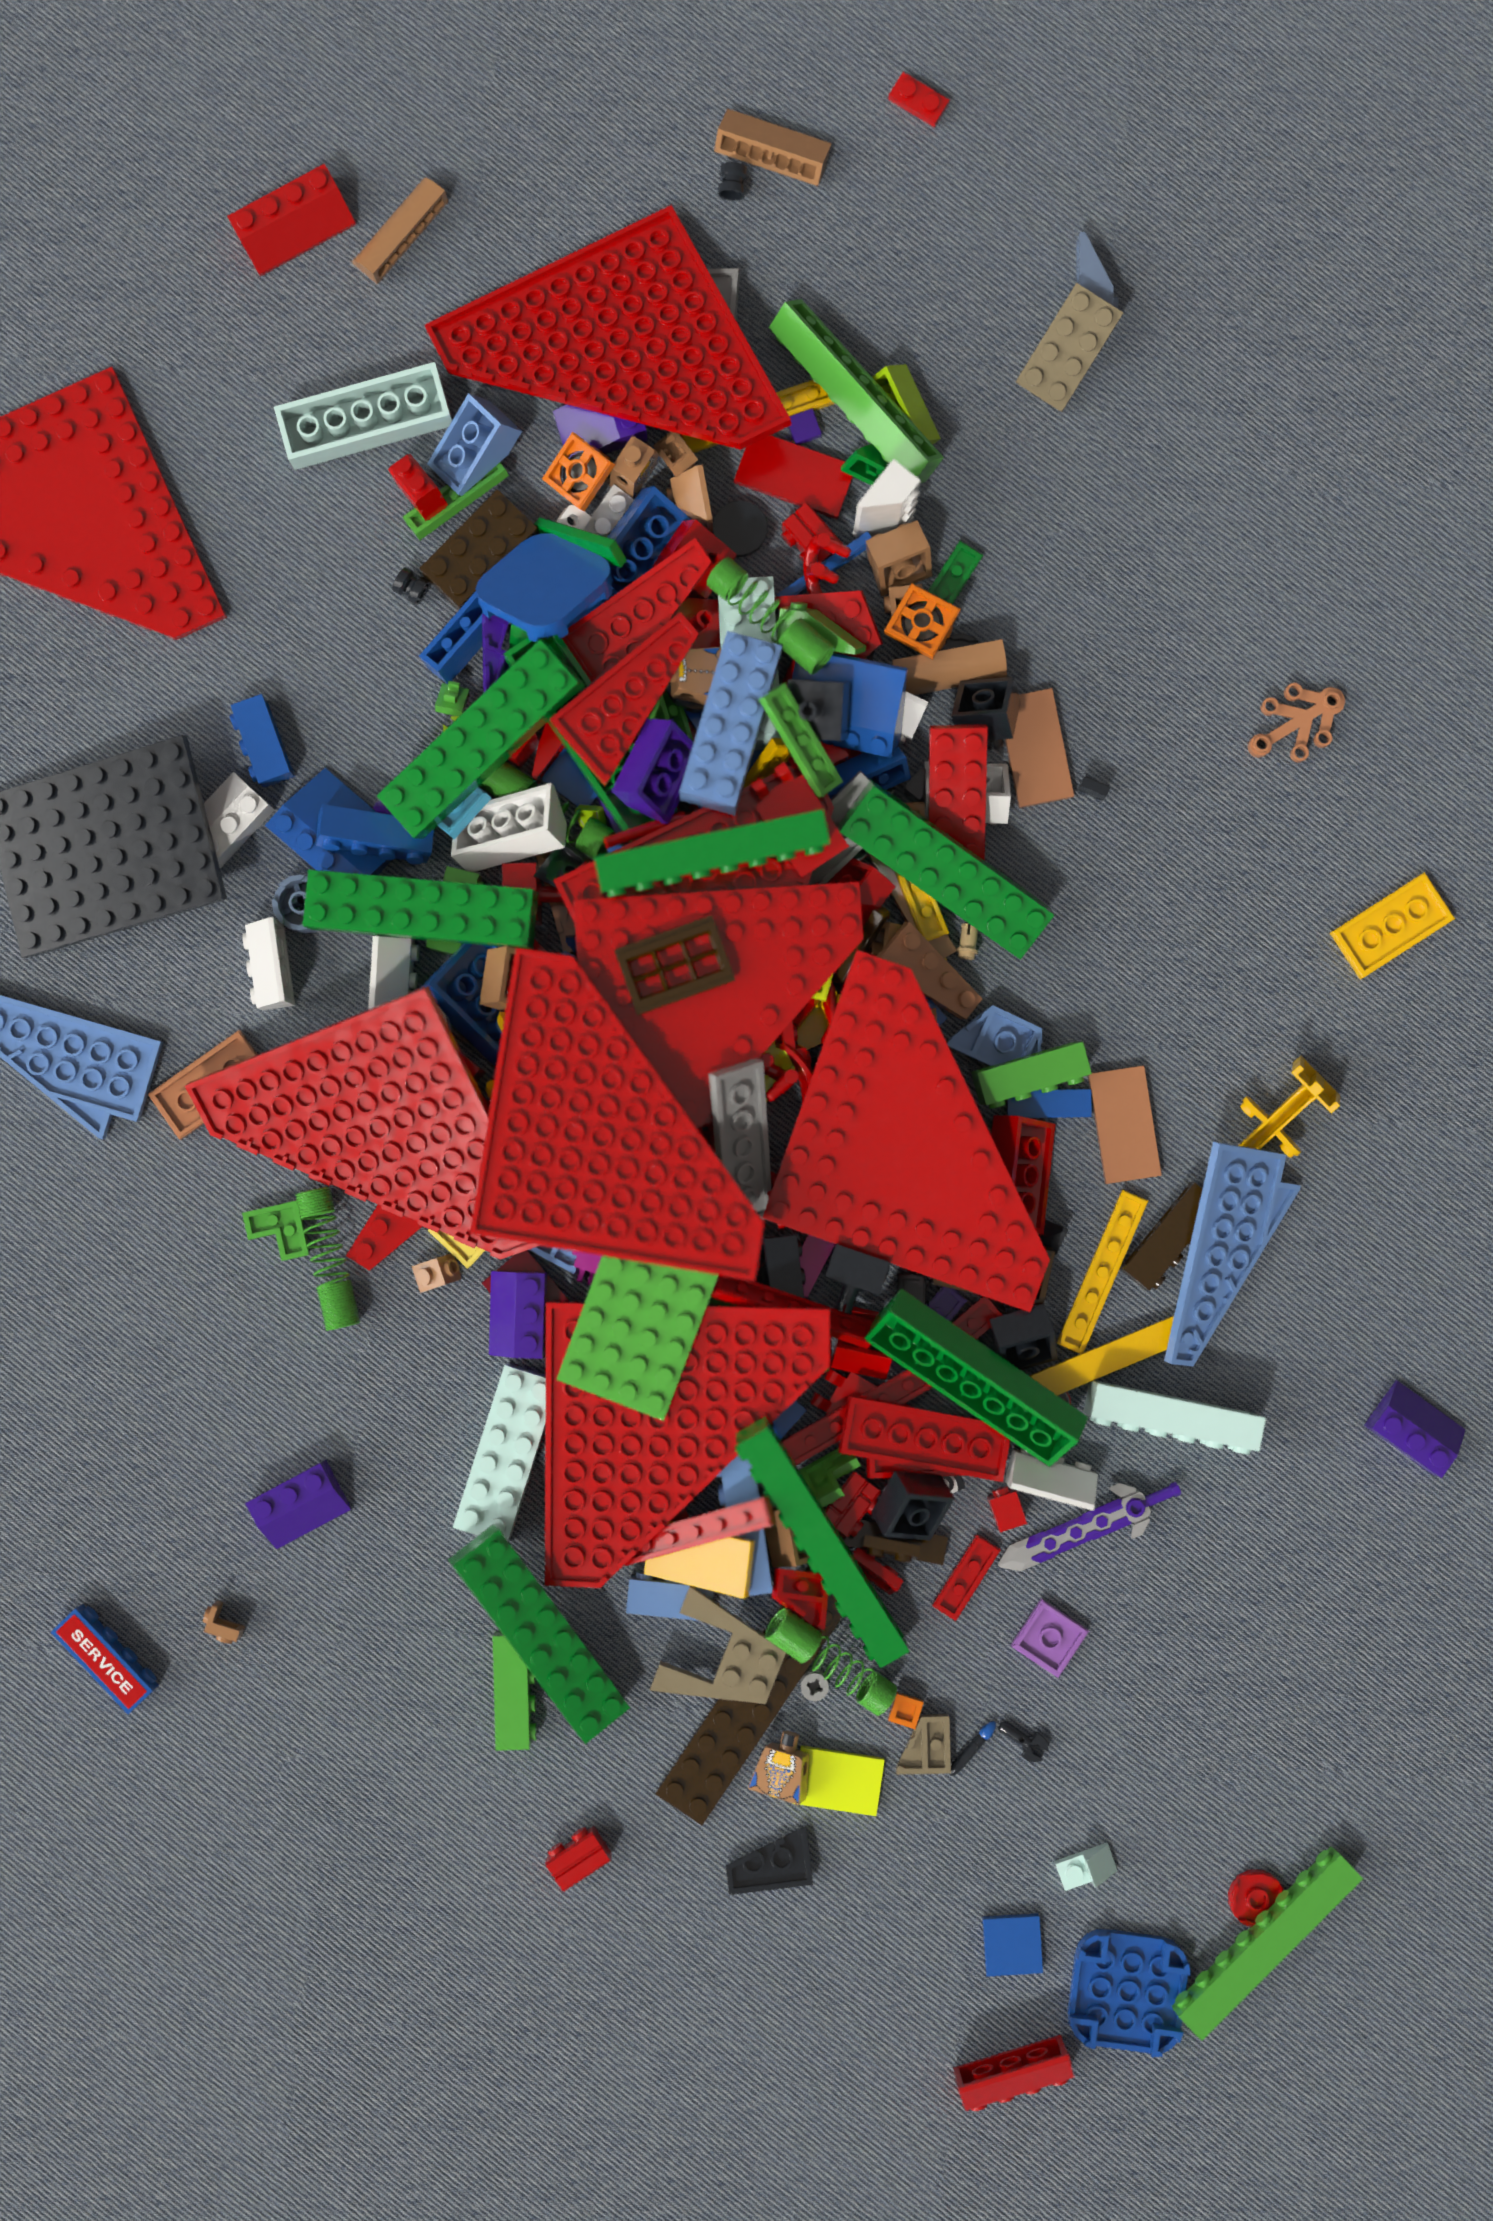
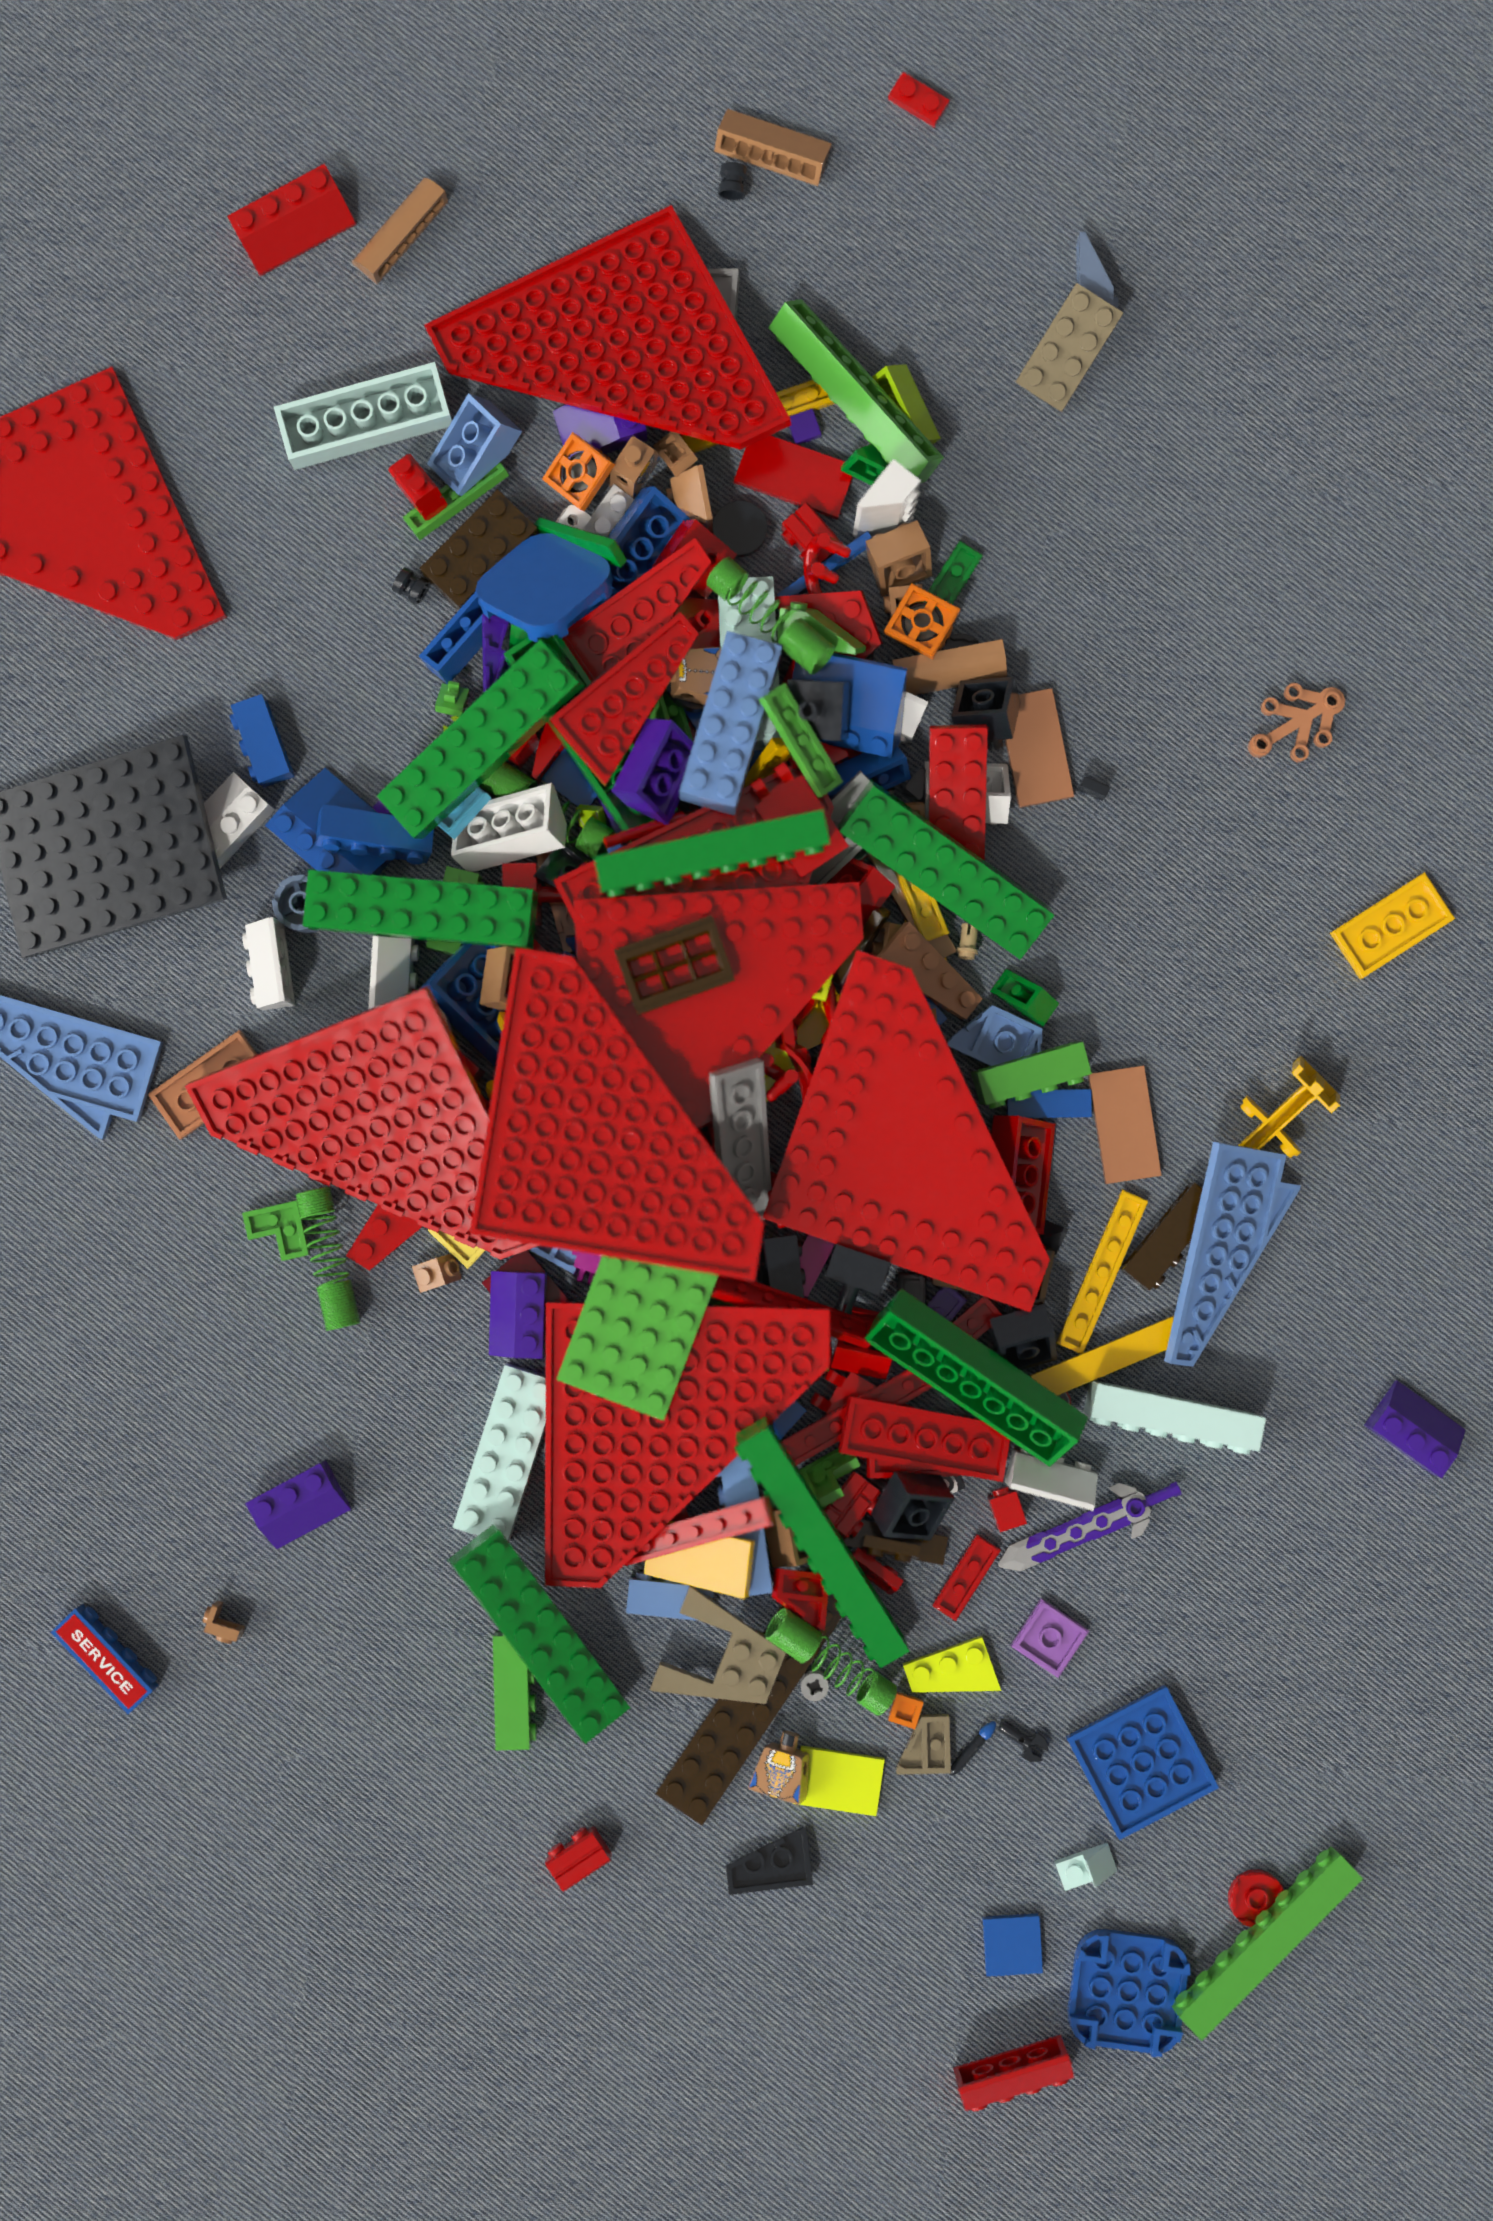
(953, 1669): none -> neon yellow wing
(1025, 997): none -> green slope
(1142, 1762): none -> blue plate

